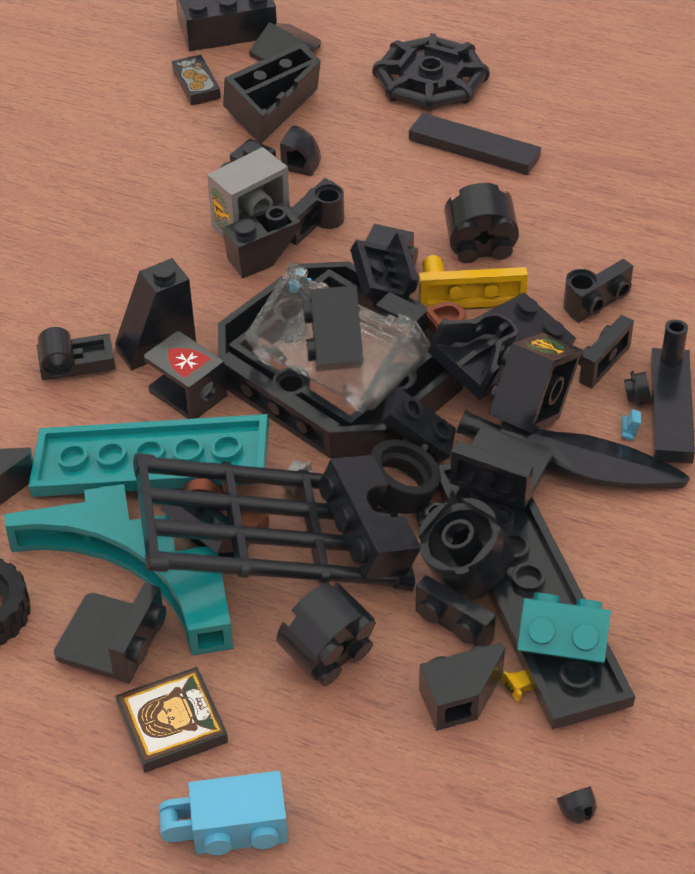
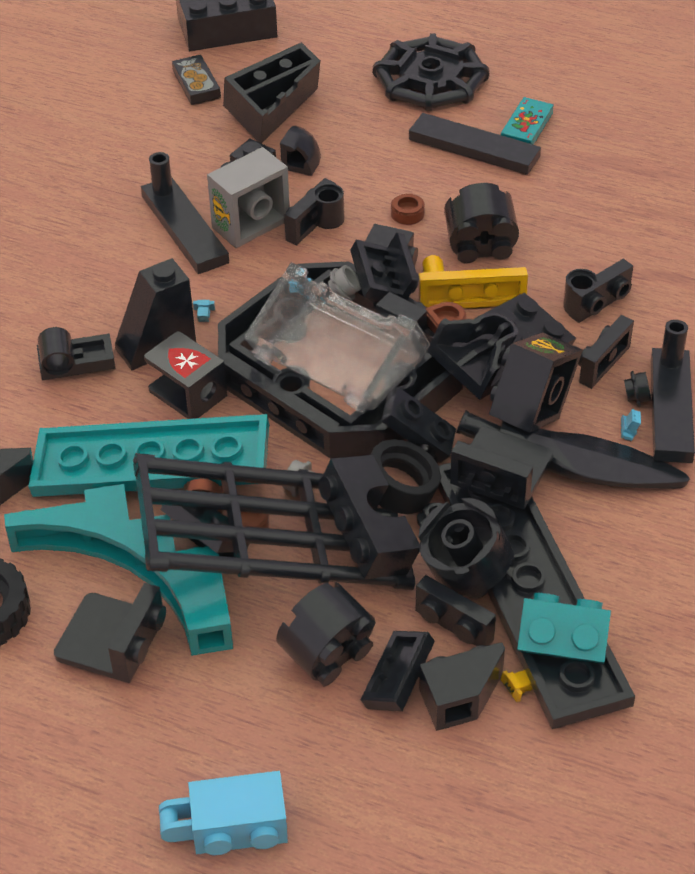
(171, 719): tile -> none
(181, 218): none -> black piece
(203, 309): none -> medium azure piece
(260, 239): black slope -> none
(279, 37): black slope -> none
(334, 327): black brick -> none
(344, 282): none -> light grey plate
(397, 670): none -> black plate
(407, 209): none -> copper tile
(528, 120): none -> teal tile
(578, 805): black hinge -> none

